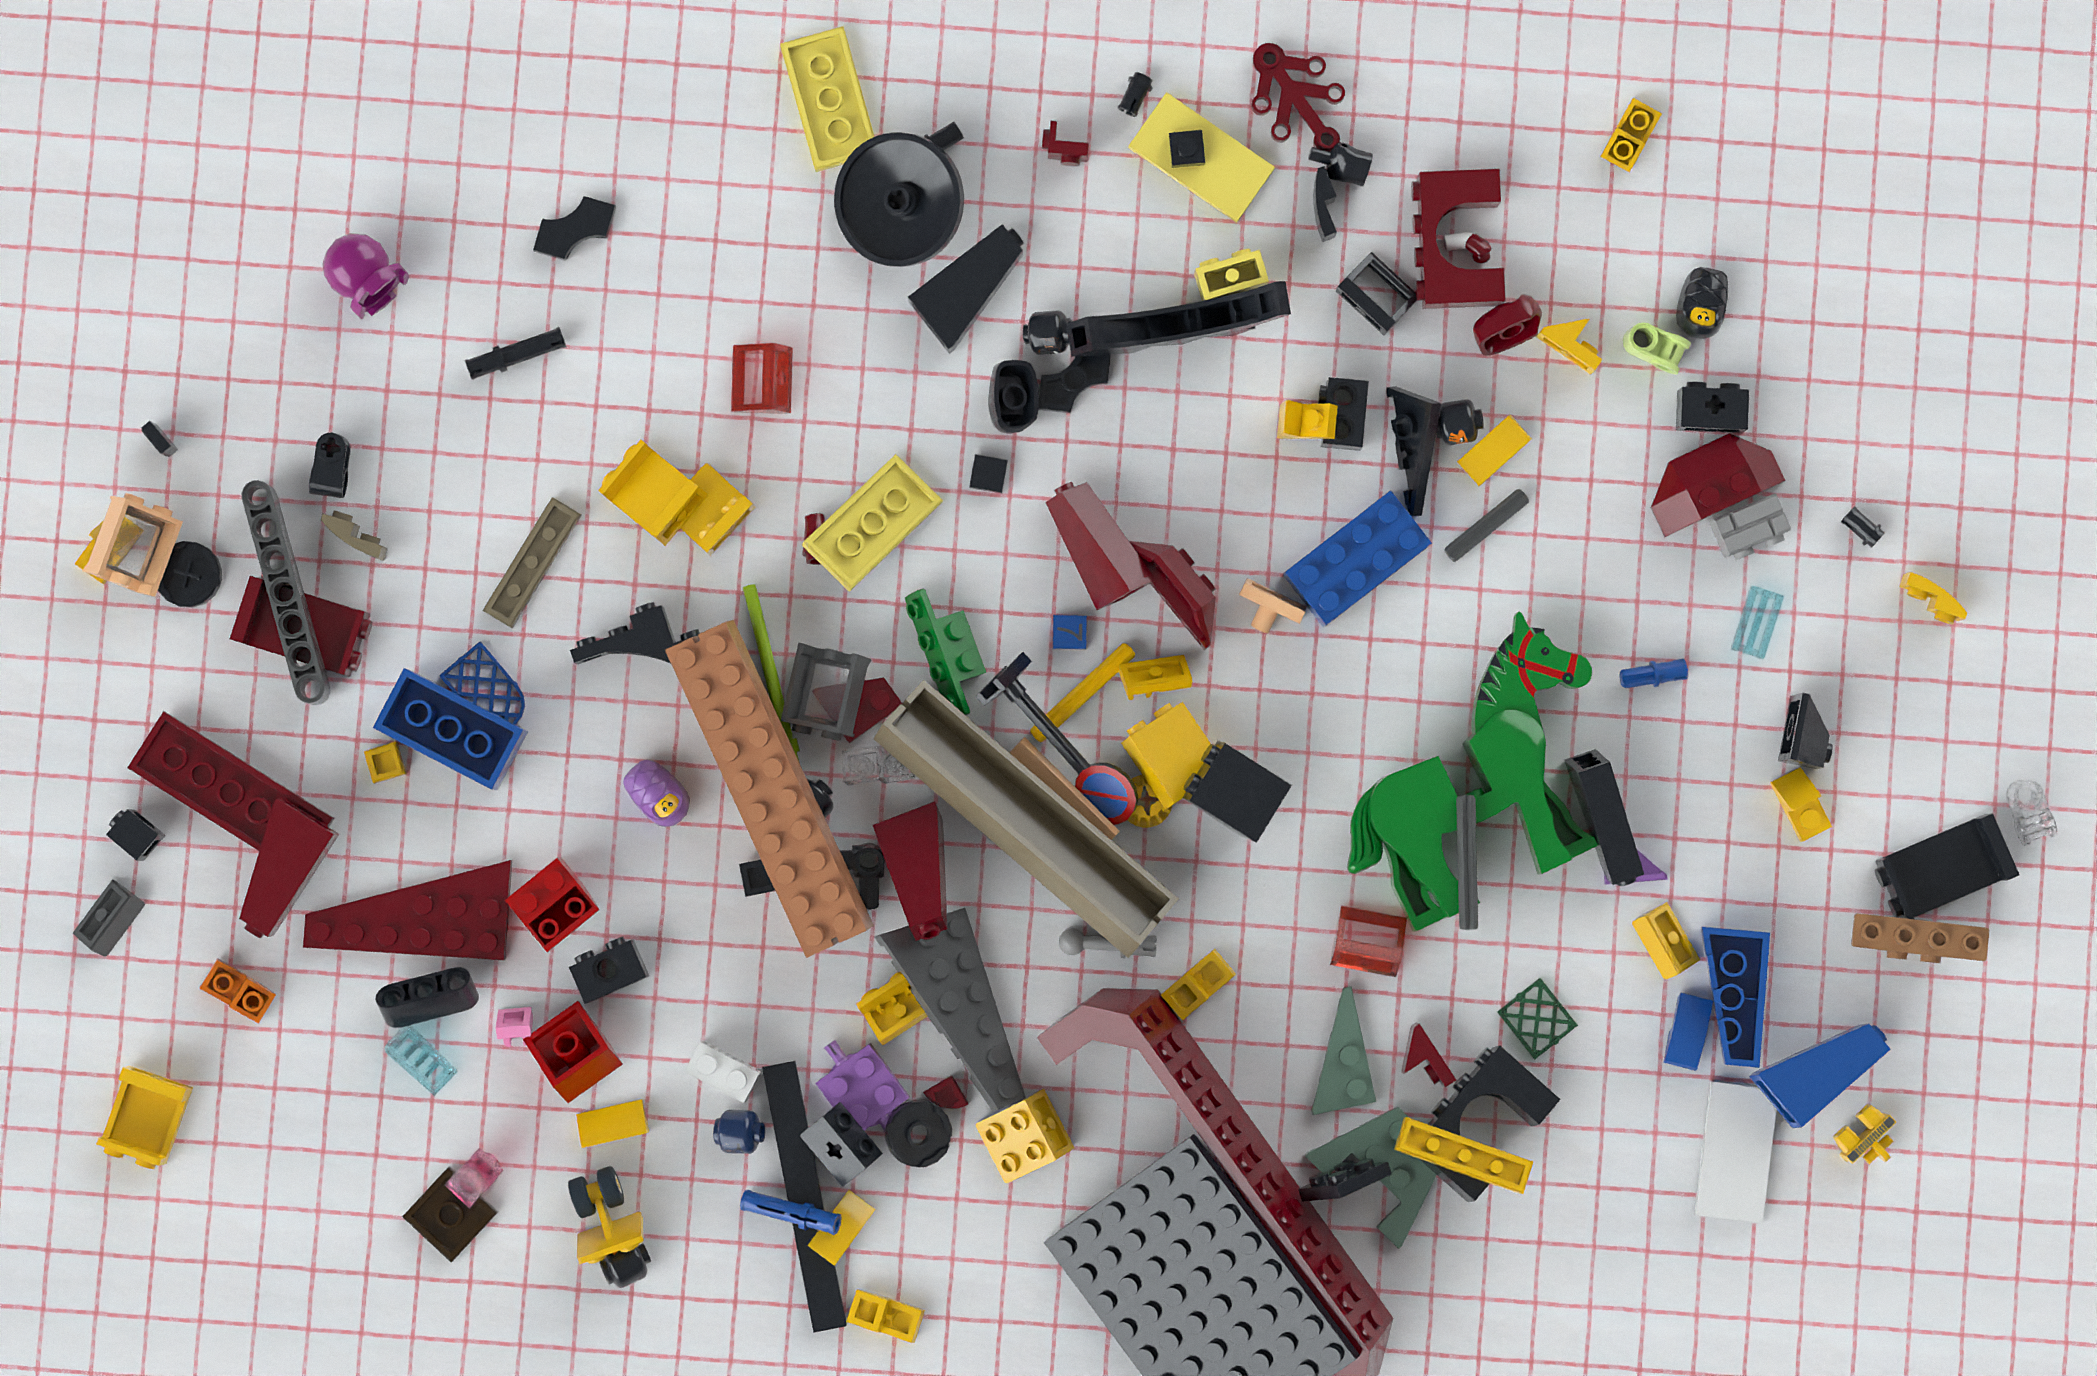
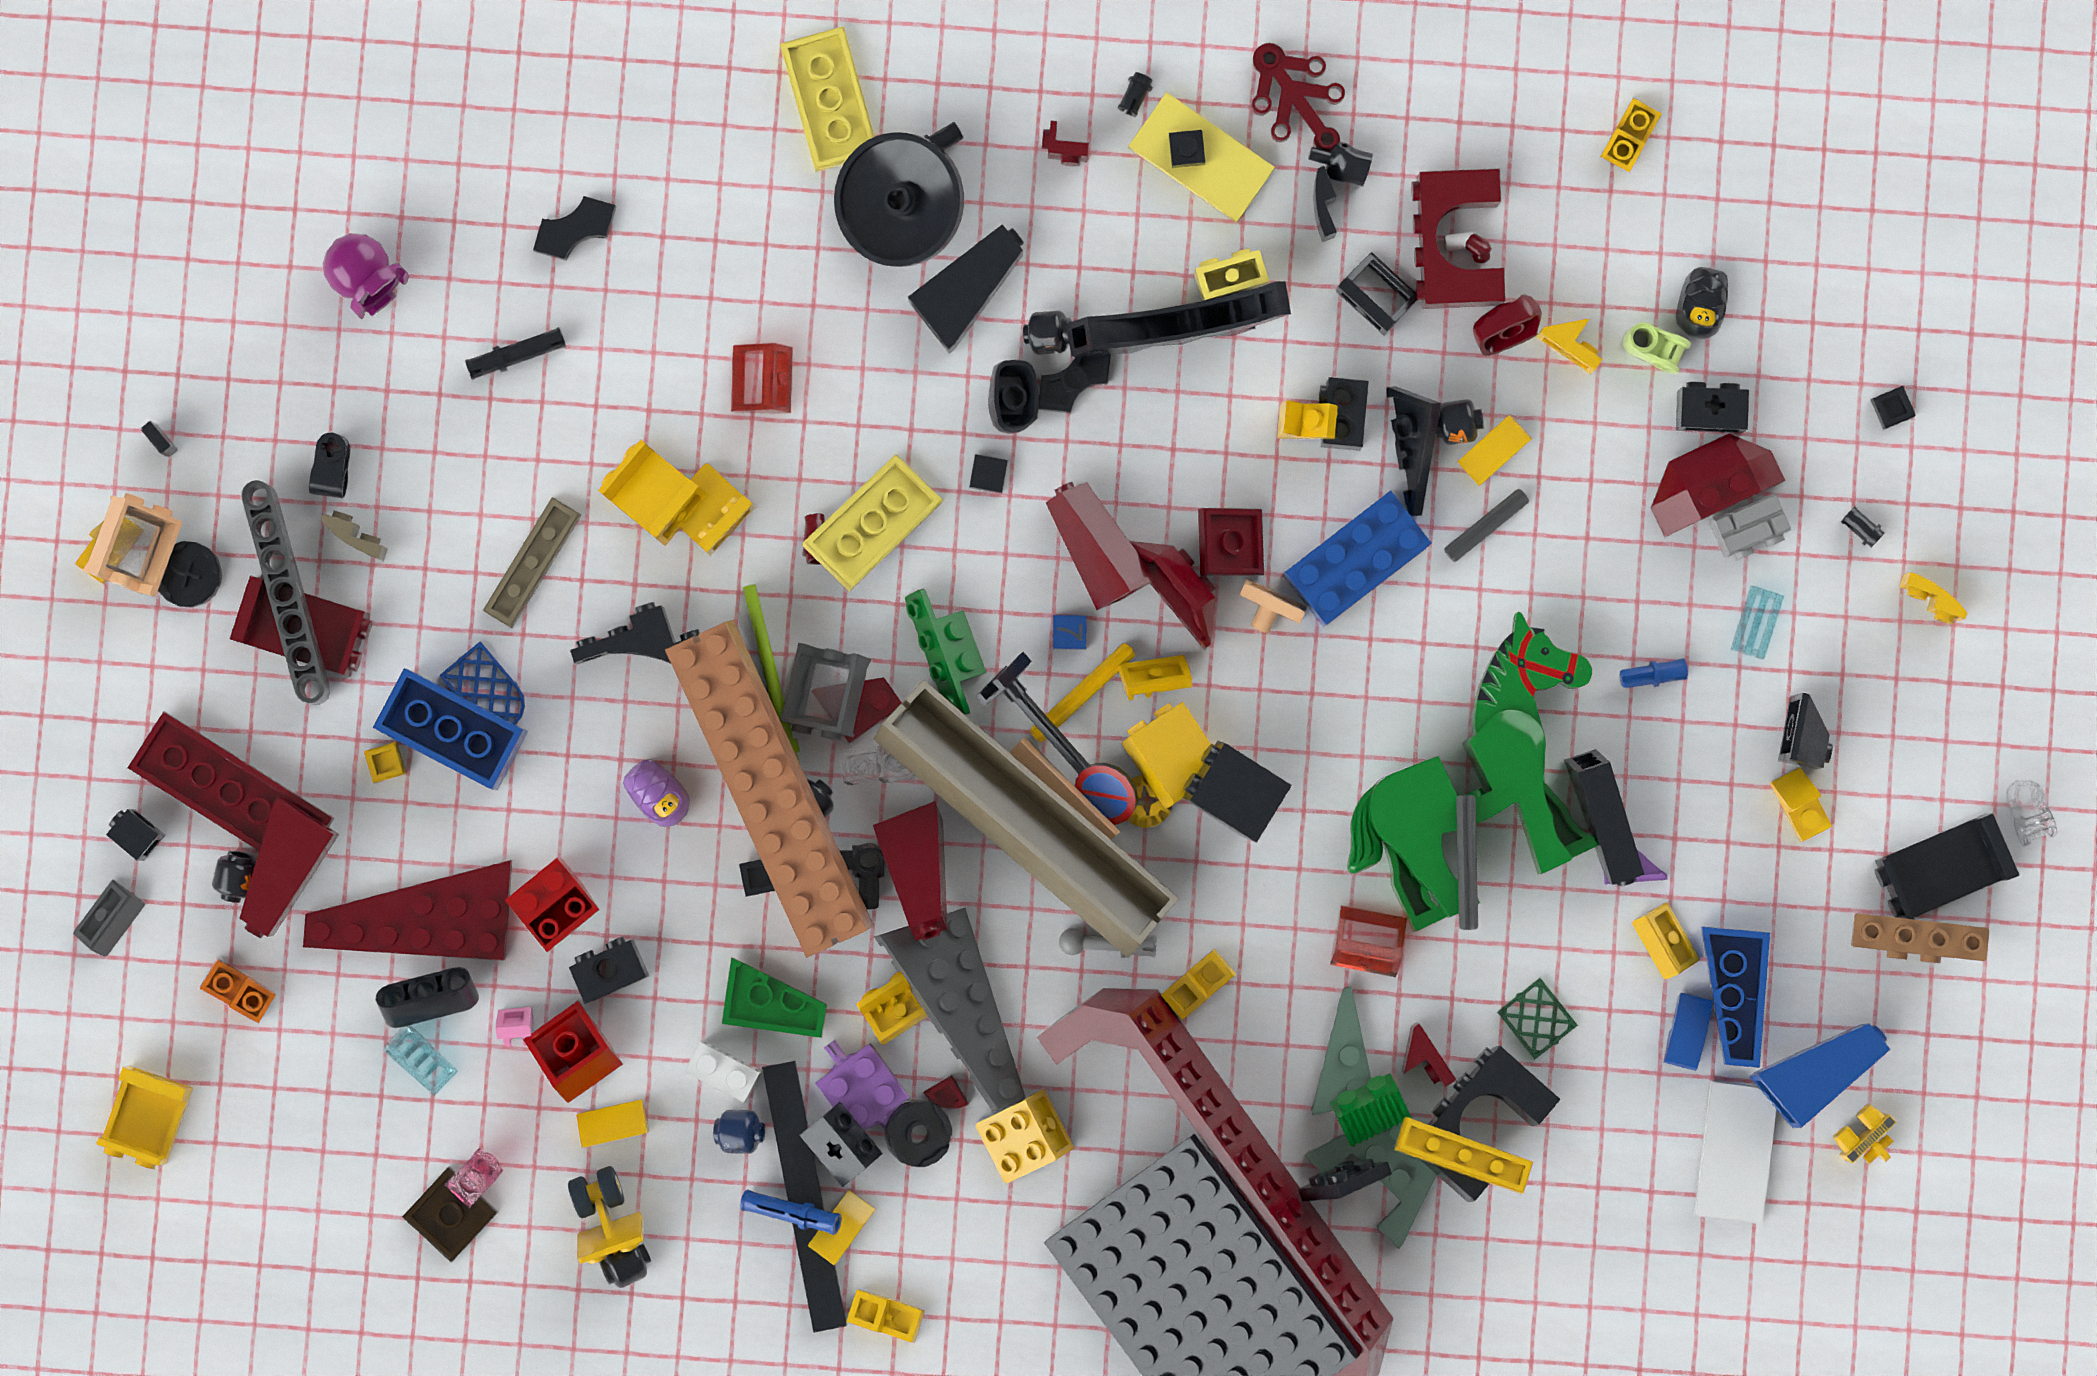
(233, 875): none -> black head
(769, 1004): none -> green wing
(1230, 542): none -> dark red tile
(1370, 1109): none -> green brick
(1893, 407): none -> black tile

